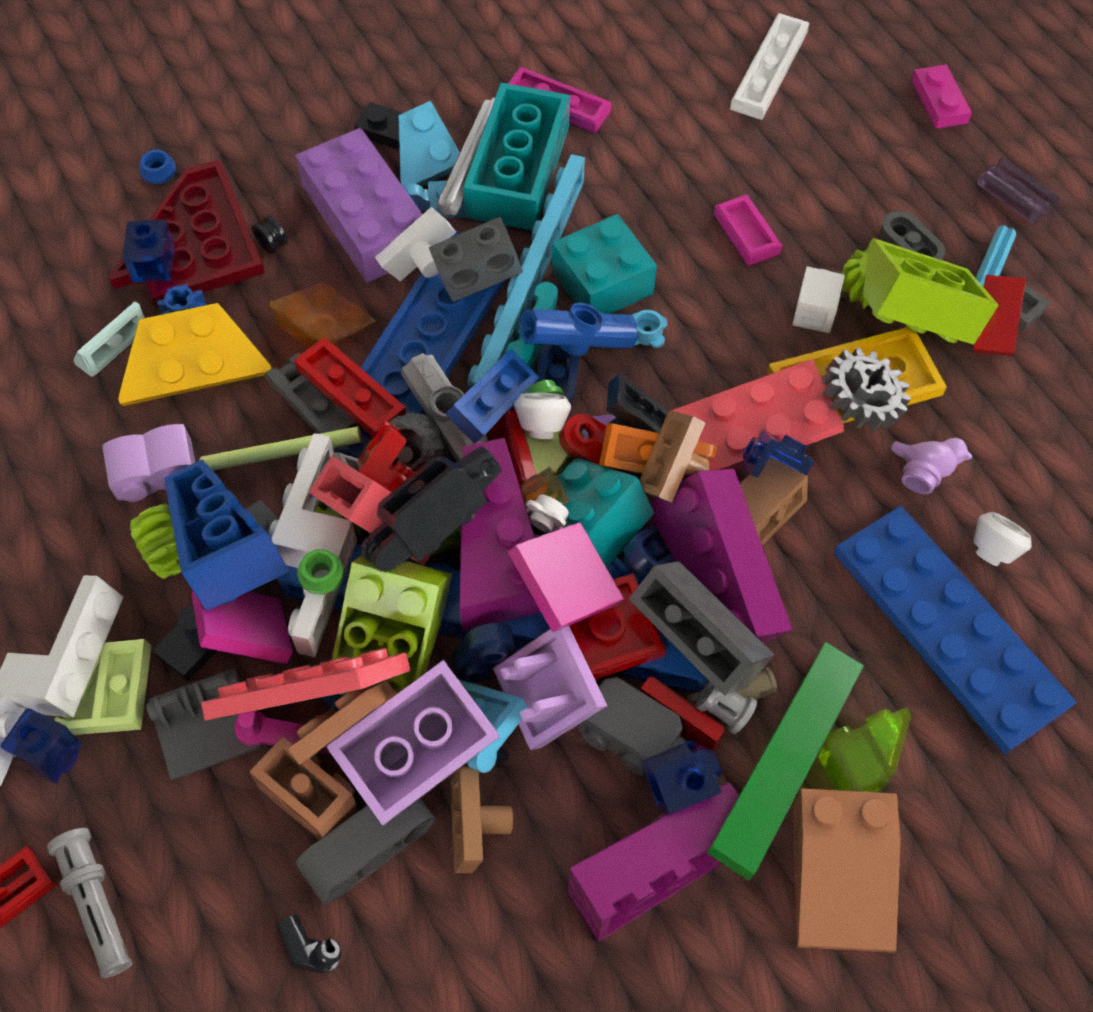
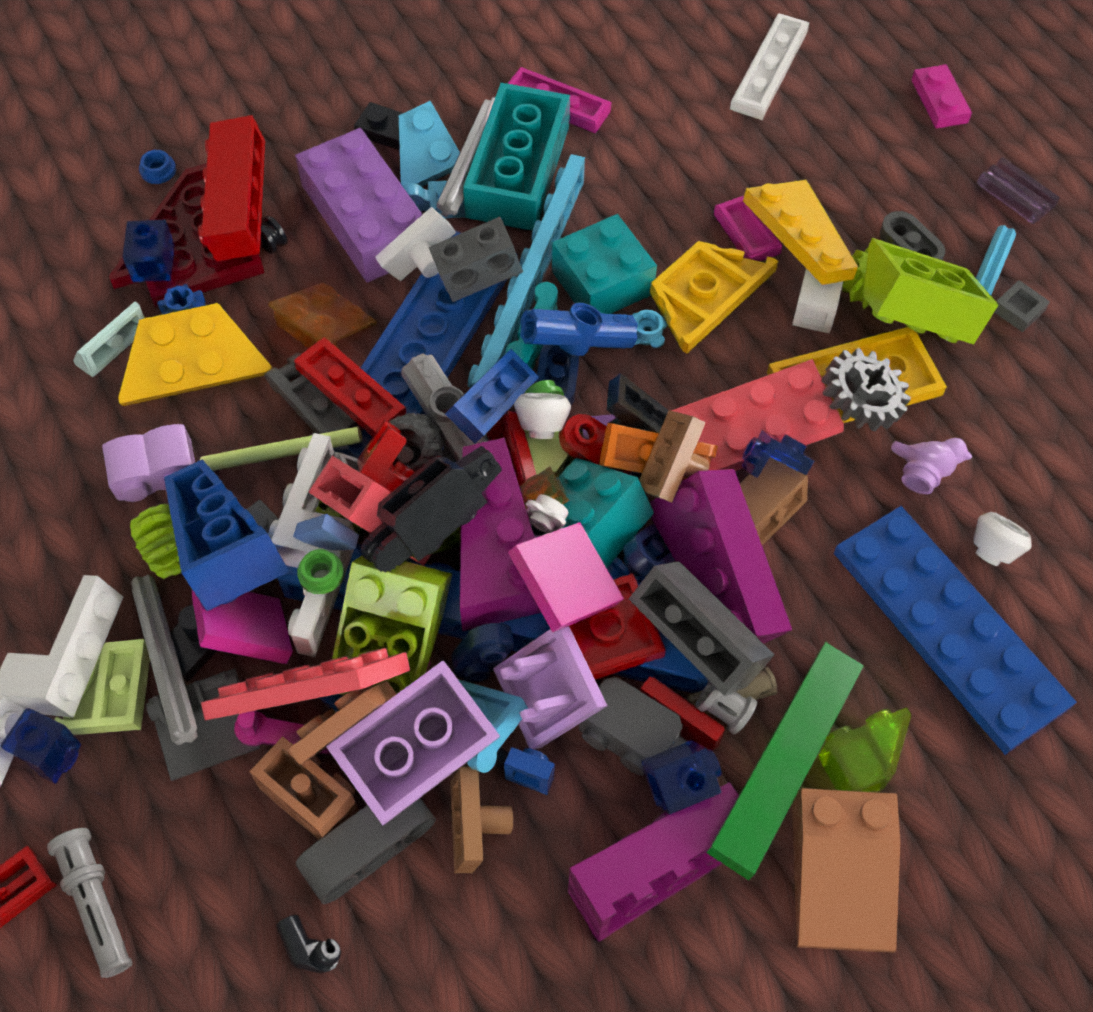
(164, 661): none -> light grey axle
(233, 189): none -> red brick
(326, 533): none -> medium blue tile
(529, 769): none -> blue plate
(705, 289): none -> yellow wing
(804, 228): none -> yellow wing
(1001, 331): red tile -> none

